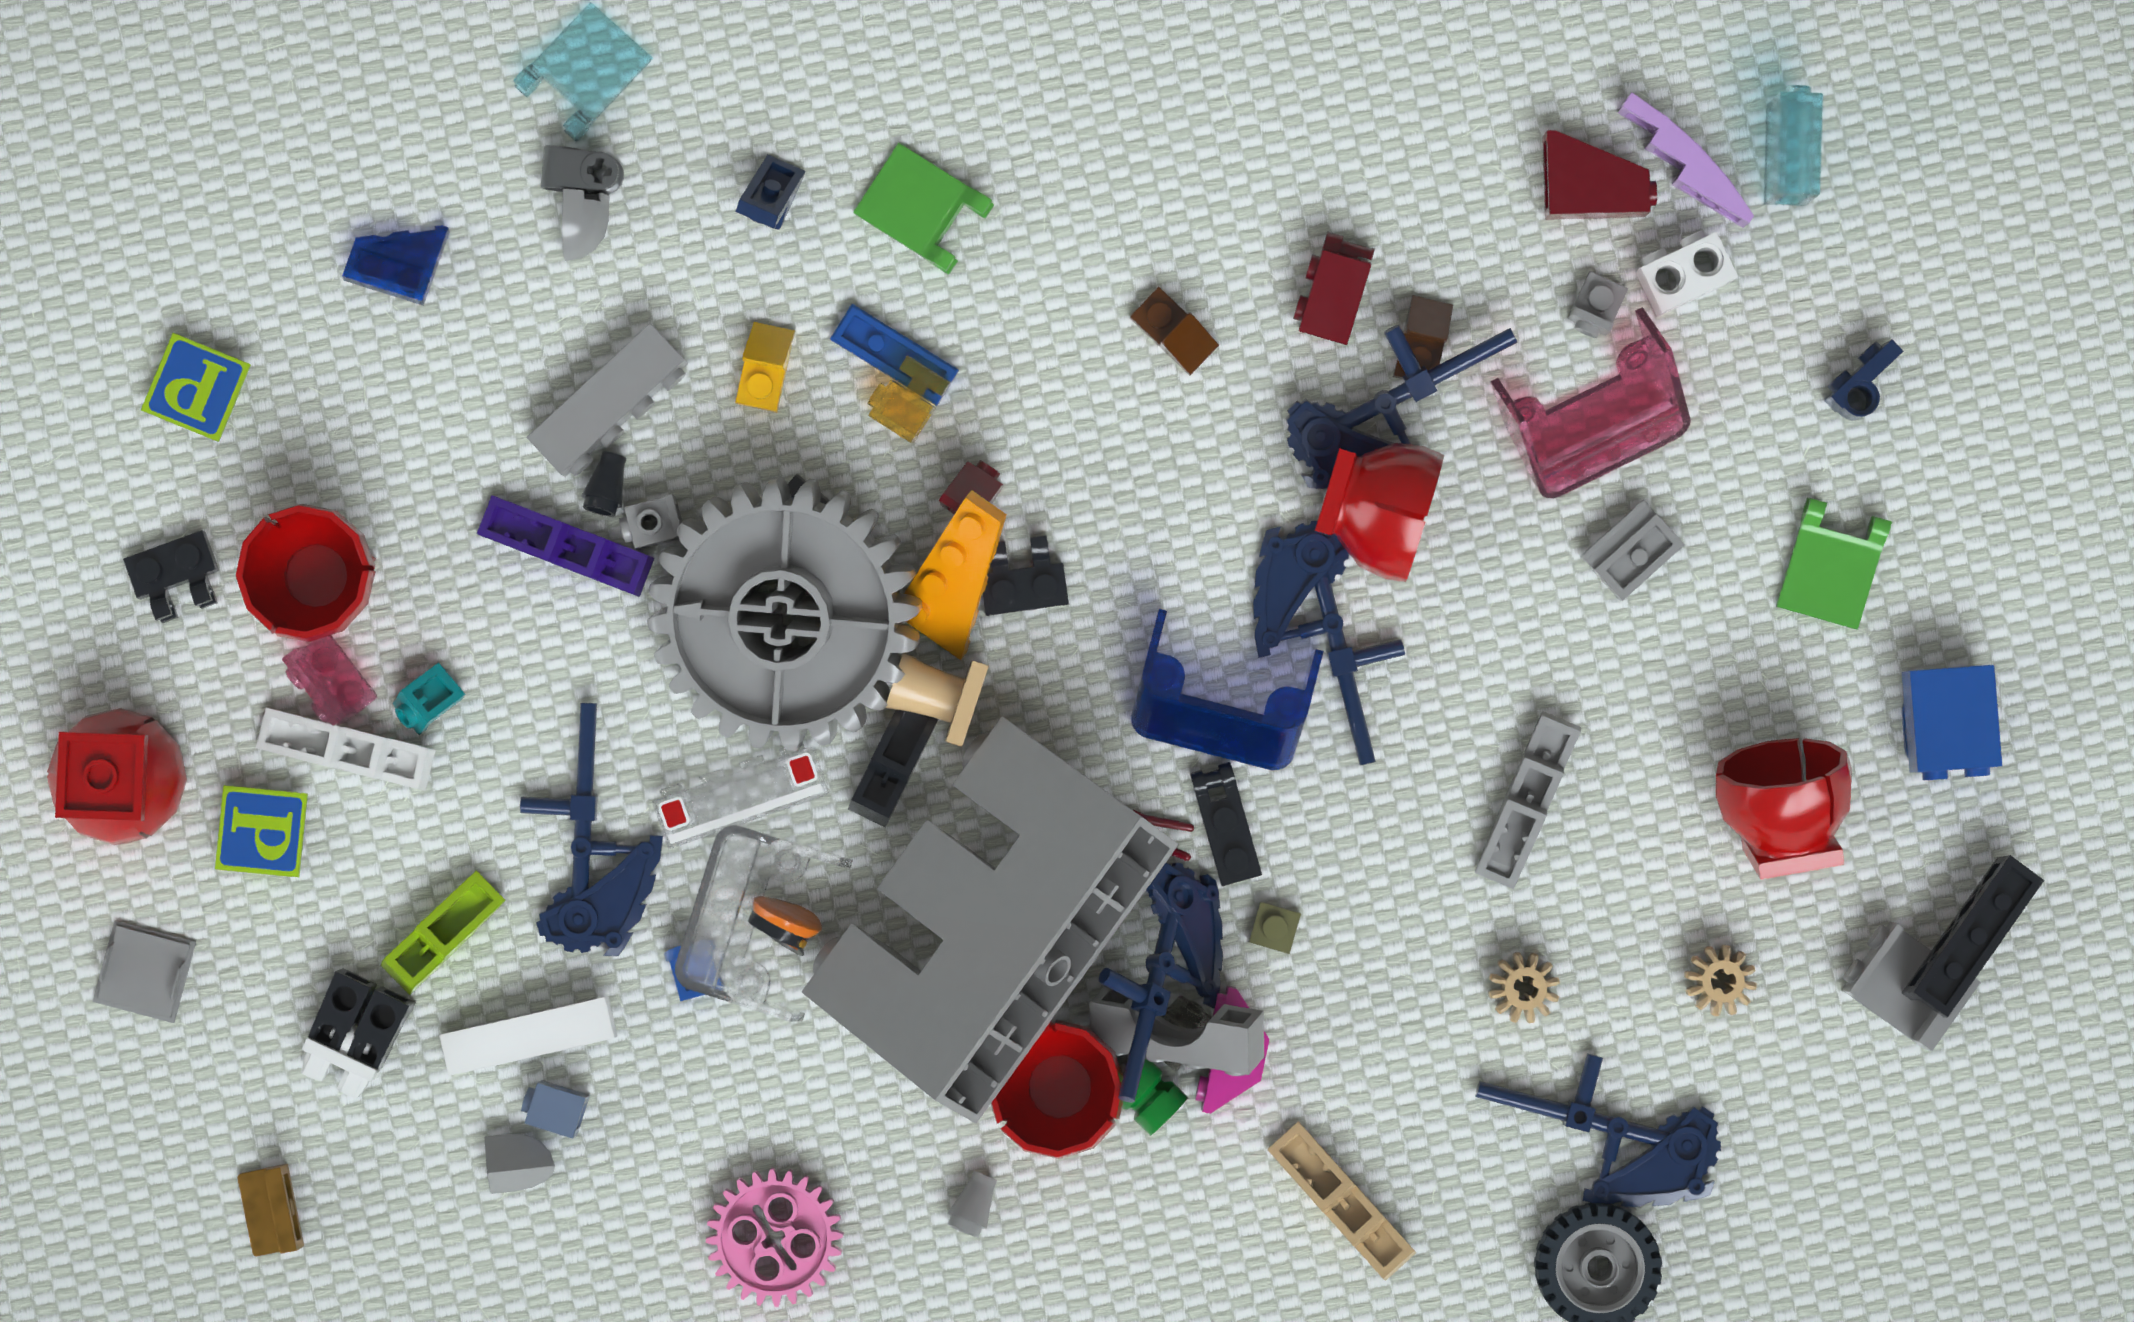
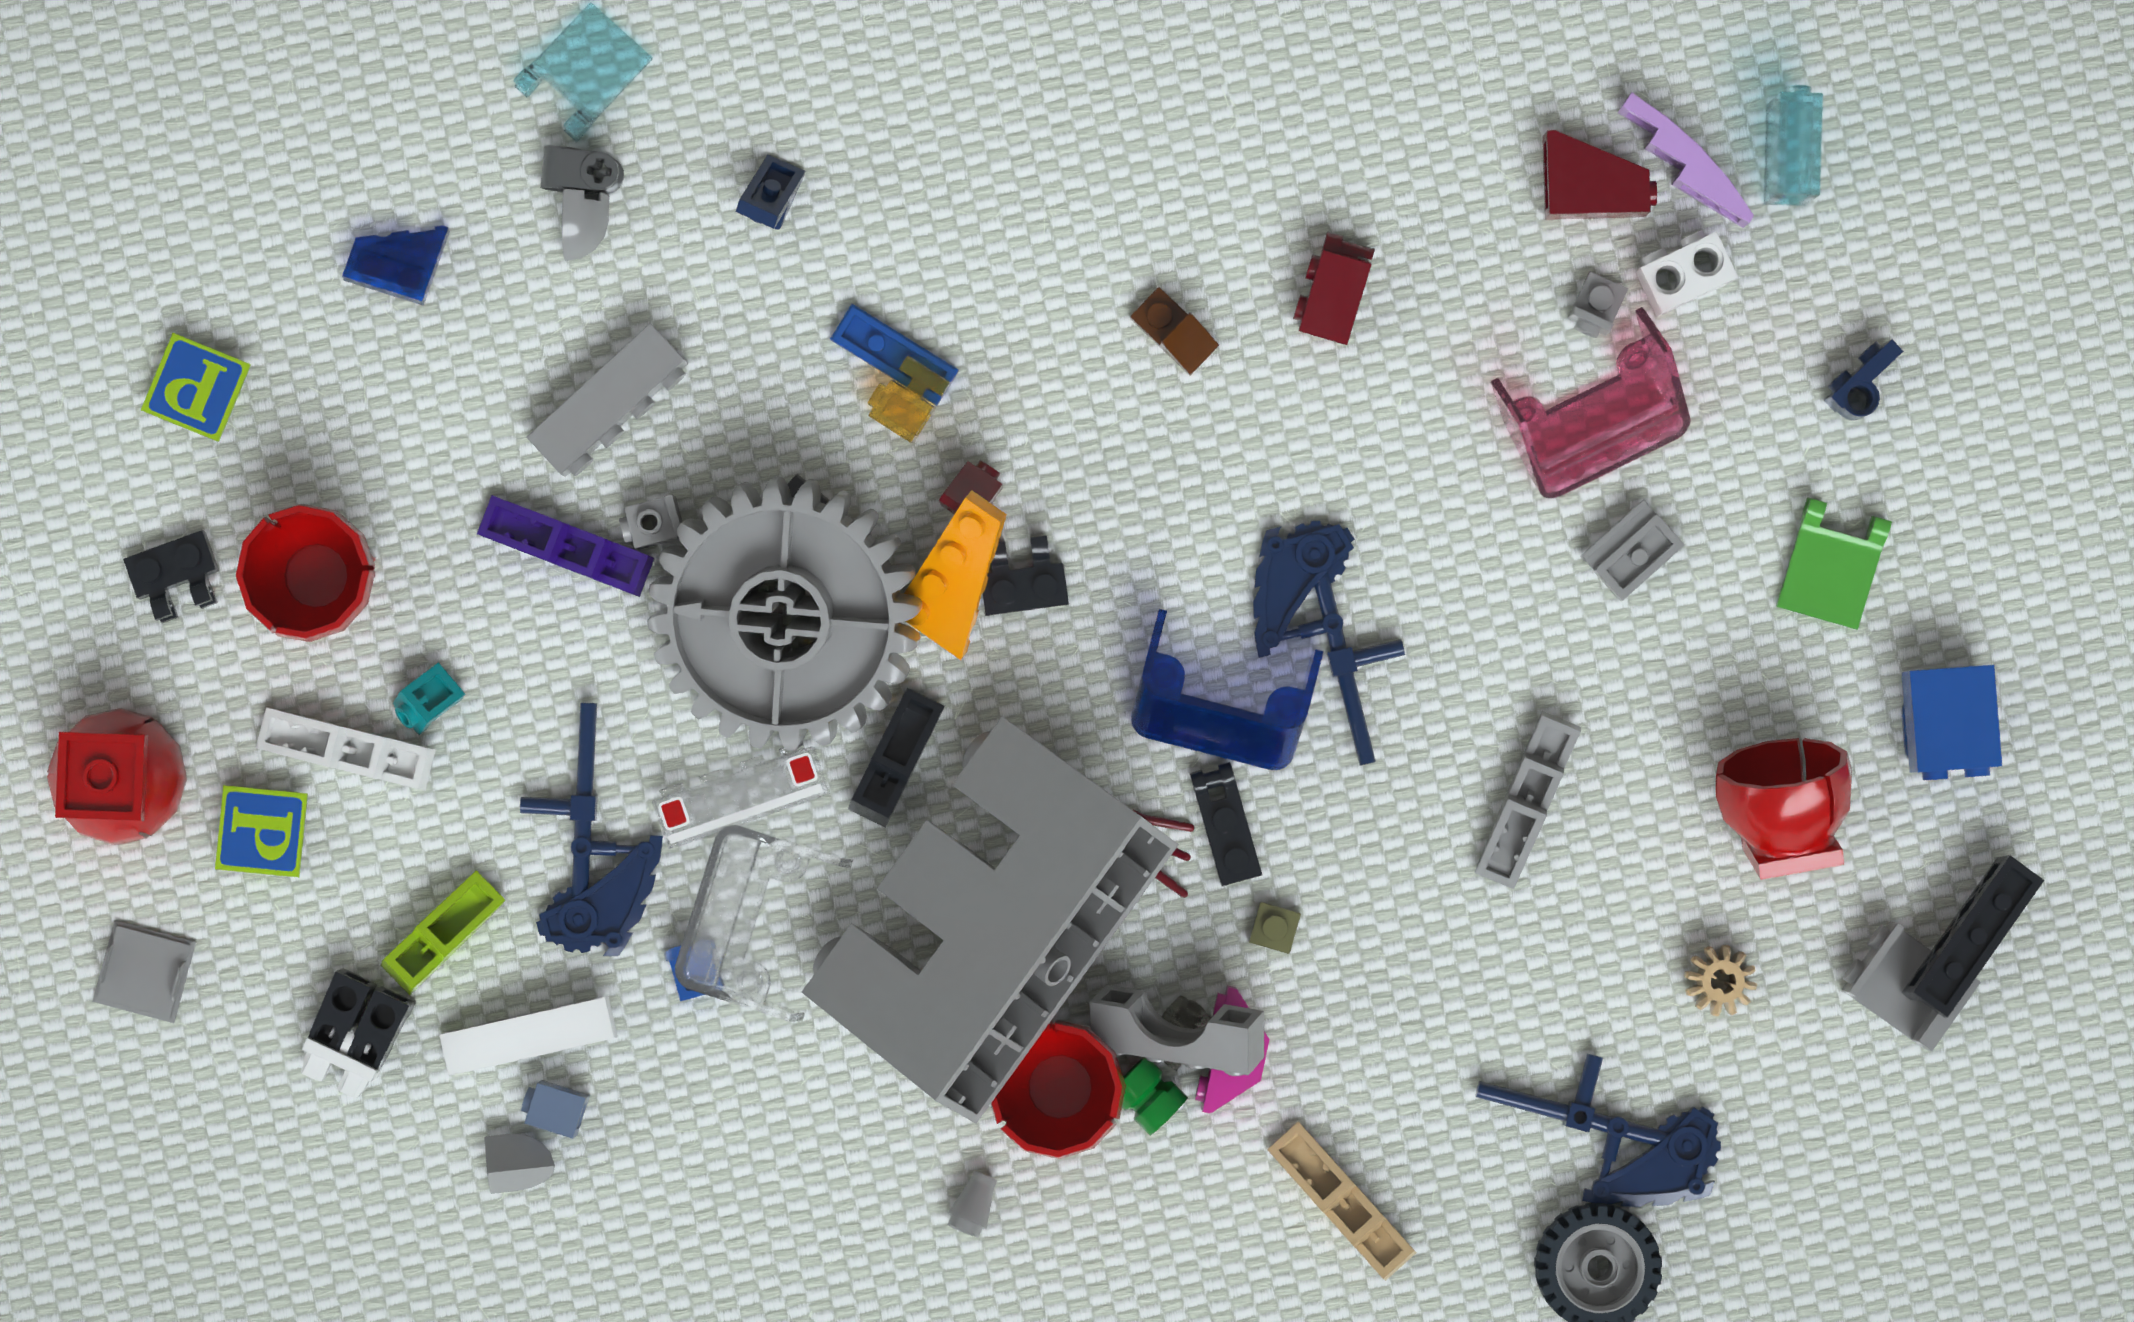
(270, 1210): pearl gold panel -> none
(329, 680): clear pink bracket -> none
(605, 486): black cone -> none
(741, 1256): bright pink gear -> none
(764, 366): yellow slope -> none
(784, 922): orange piece -> none
(918, 205): bright green flag -> none
(938, 694): tan plant -> none
(1192, 919): dark blue bar -> none
(1321, 429): dark blue bar -> none
(1380, 505): red plate -> none
(1426, 331): reddish brown slope -> none
(1511, 995): tan gear -> none

